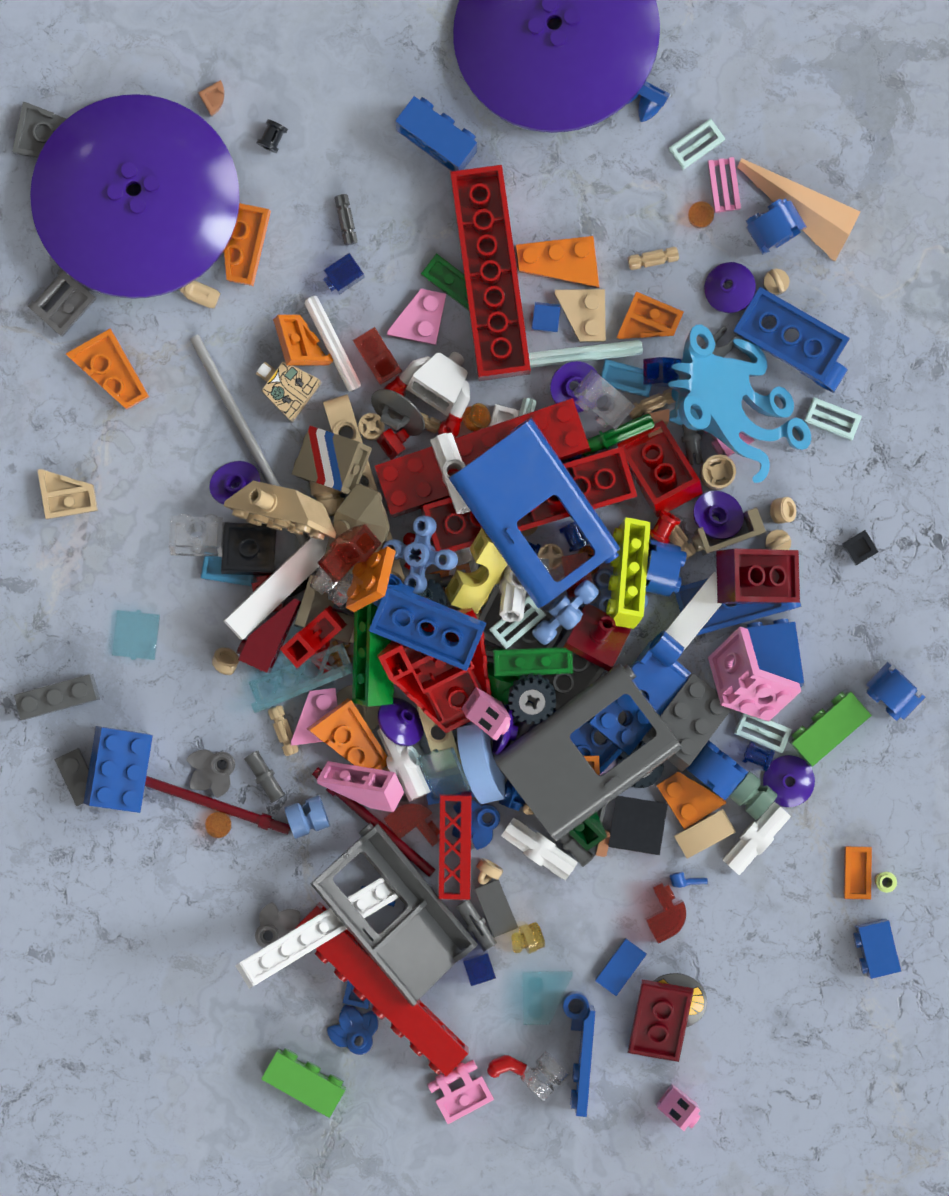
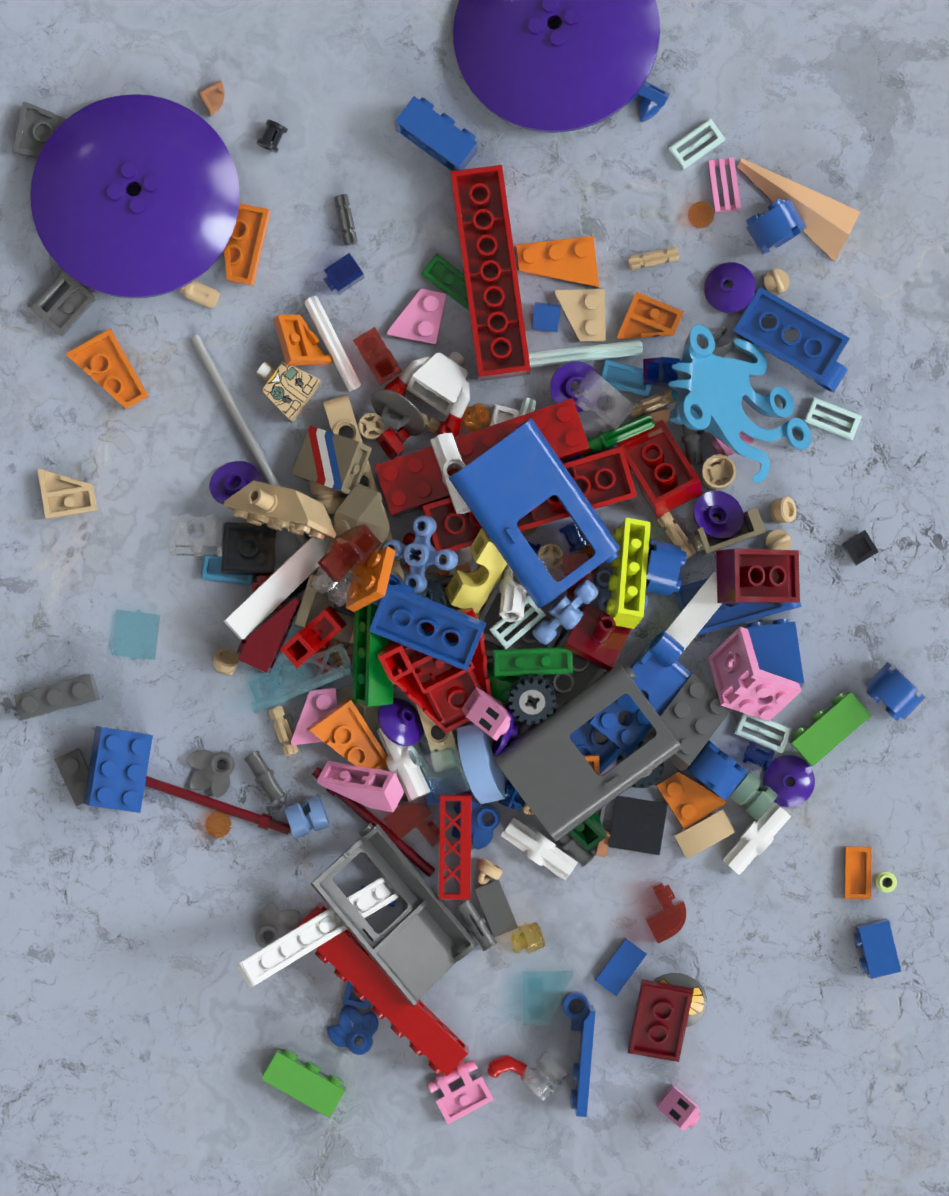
(479, 968): clear blue brick -> none
(664, 526): red bush -> none
(678, 880): blue hand -> none

